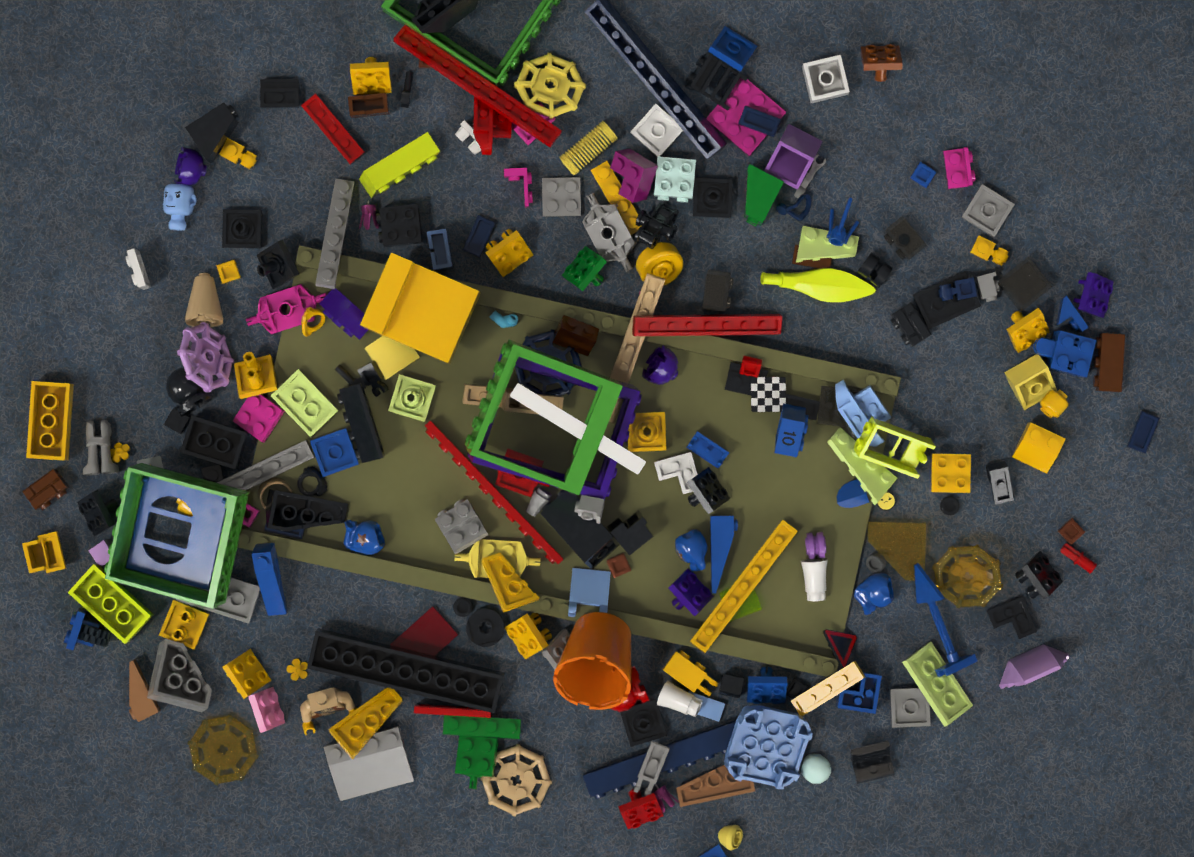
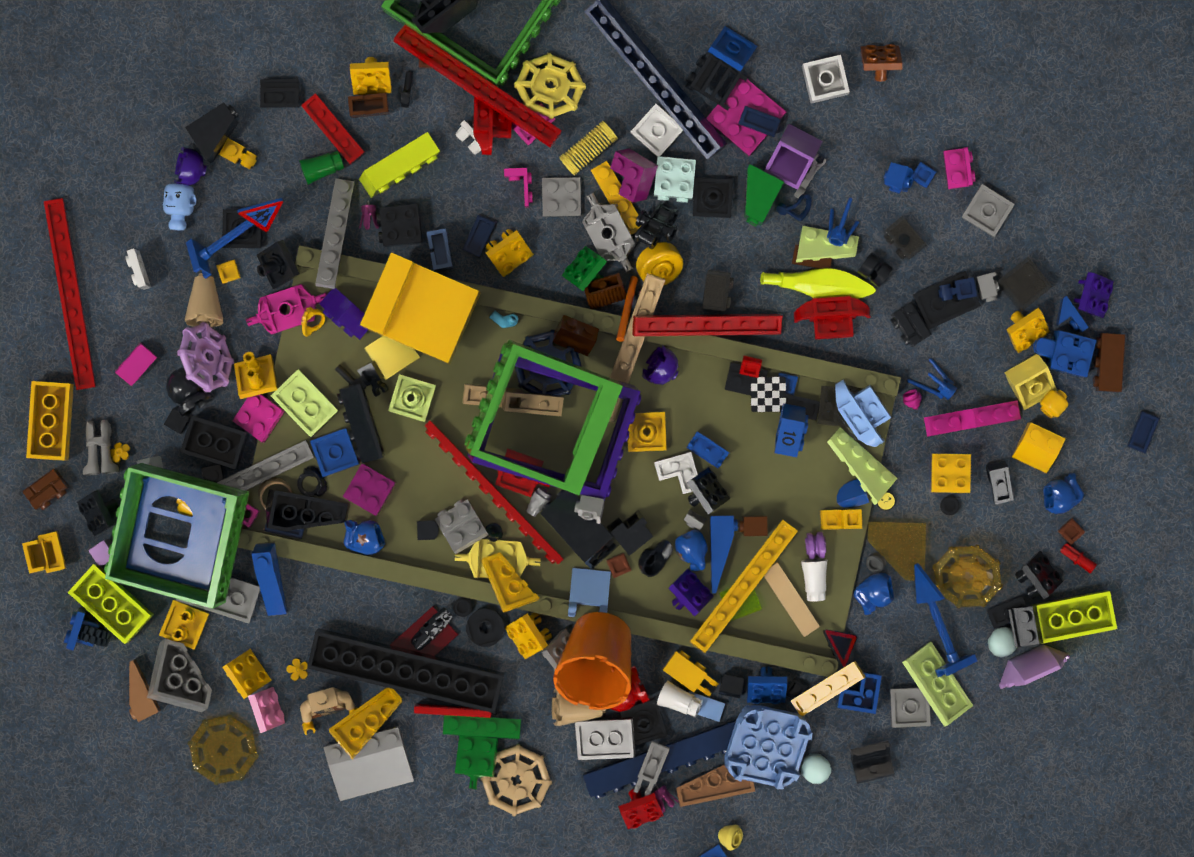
(69, 294): none -> red plate
(135, 364): none -> dark pink hinge
(260, 215): none -> blue piece
(321, 166): none -> green plant
(369, 489): none -> magenta brick
(427, 530): none -> black piece
(431, 629): none -> black hinge
(494, 528): none -> black plate
(568, 713): none -> tan cone
(575, 427): white sticker -> none
(605, 291): none -> reddish brown brick
(605, 739): none -> light grey plate
(627, 308): none -> orange bar
(658, 555): none -> black cap
(694, 520): none -> light grey plate
(753, 526): none -> reddish brown brick
(790, 383): none -> blue tile
(791, 600): none -> tan tile
(832, 315): none -> red plate
(841, 519): none -> yellow slope
(898, 178): none -> blue brick
(911, 457): neon yellow door -> none
(912, 399): none -> dark pink plate
(945, 387): none -> blue plant
(972, 418): none -> dark pink bracket
(984, 248): yellow plate -> none
(1002, 642): none -> light aqua hair
(1025, 626): none -> plate
(1062, 494): none -> blue piece
(1076, 616): none -> neon yellow brick

